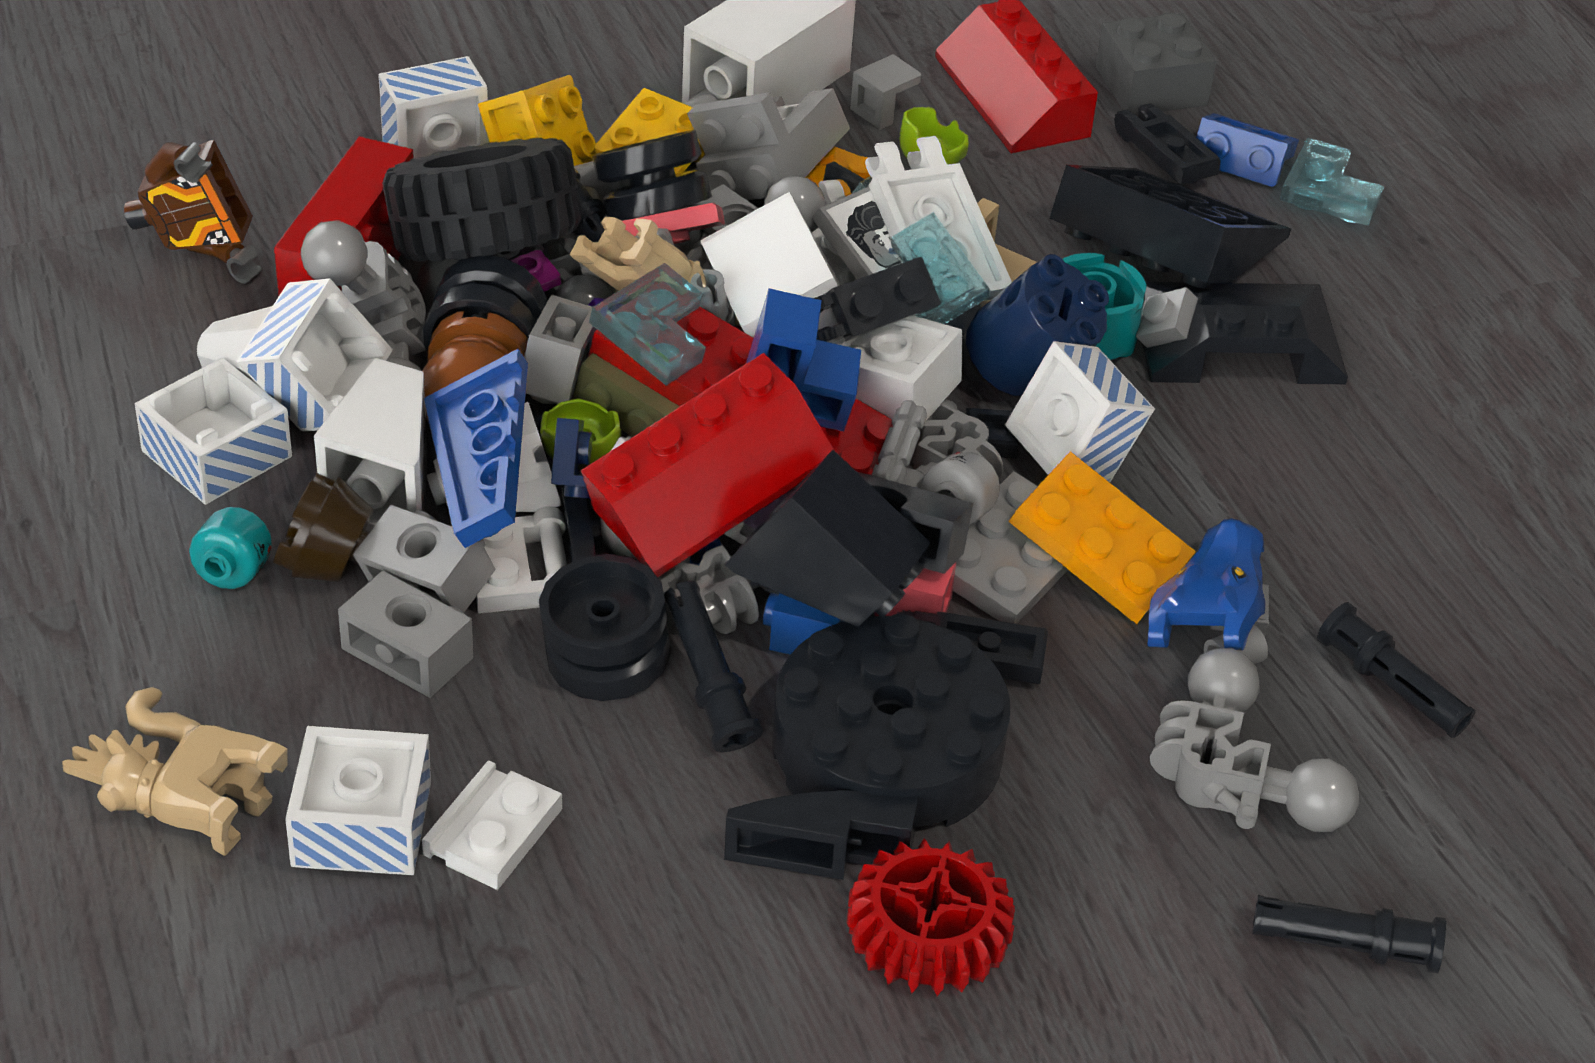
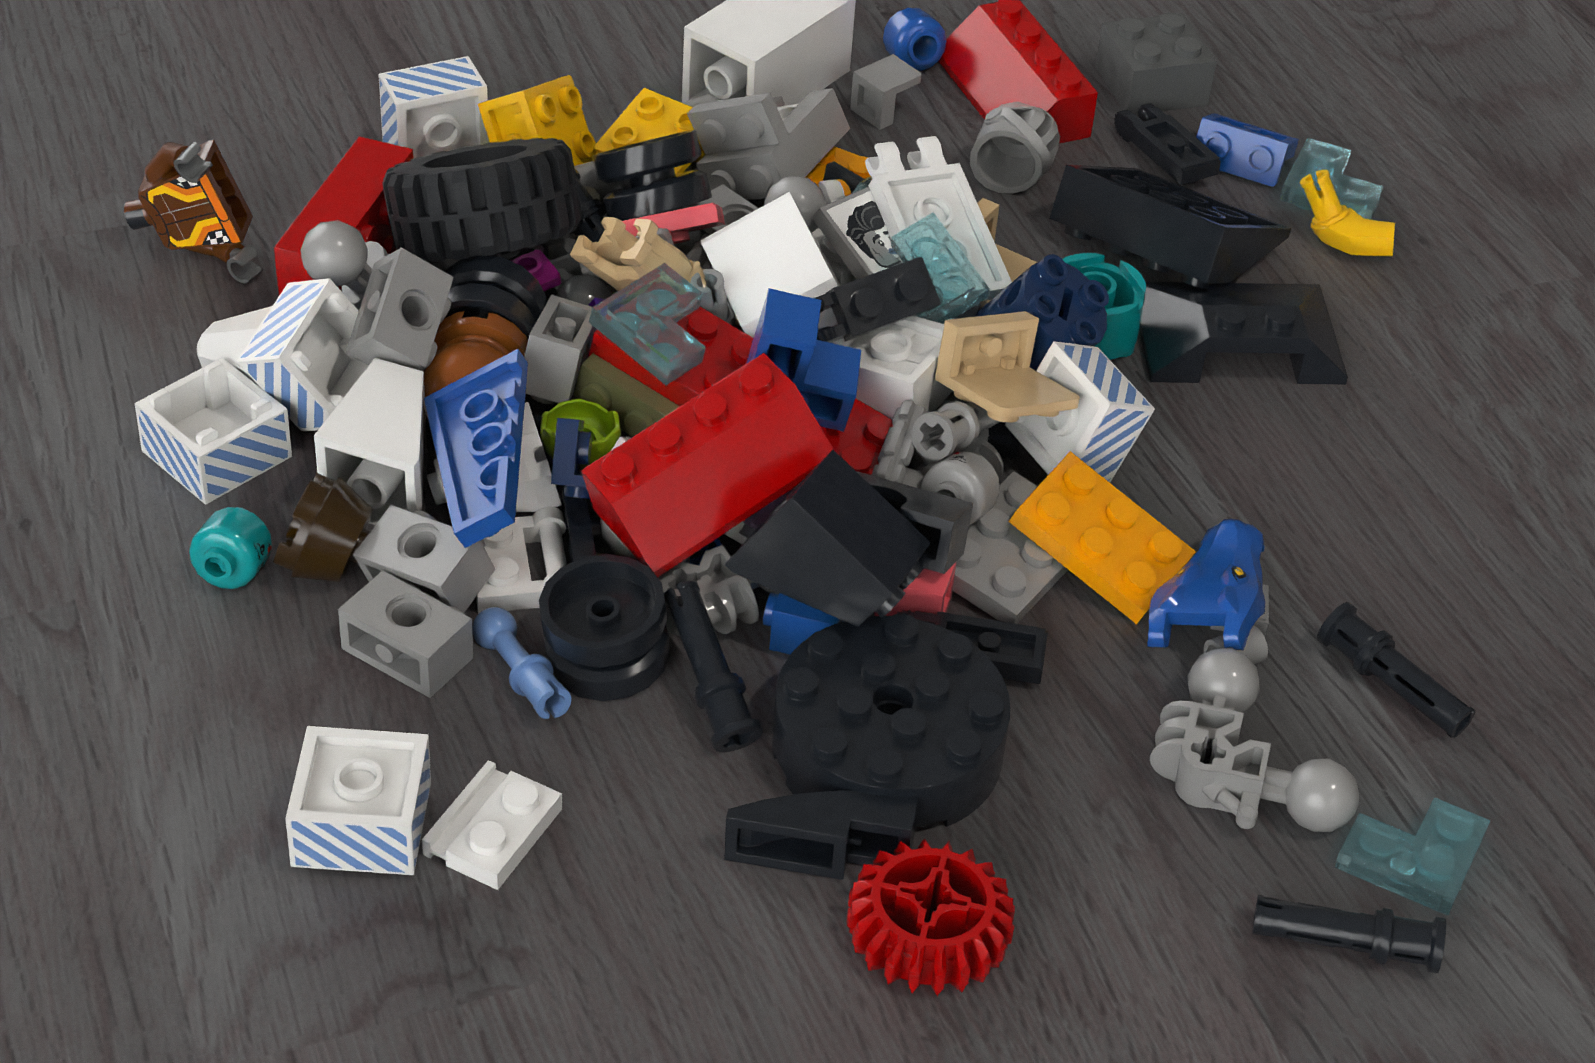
(191, 782): tan animal -> none
(395, 287): none -> light grey brick
(529, 674): none -> medium blue pin
(915, 38): none -> blue head
(923, 122): lime hair -> none
(955, 426): none -> light grey pin
(989, 365): none -> tan bracket
(1014, 147): none -> light grey helmet
(1167, 317): light grey plate -> none
(1341, 225): none -> yellow arm
(1421, 866): none -> clear light blue plate

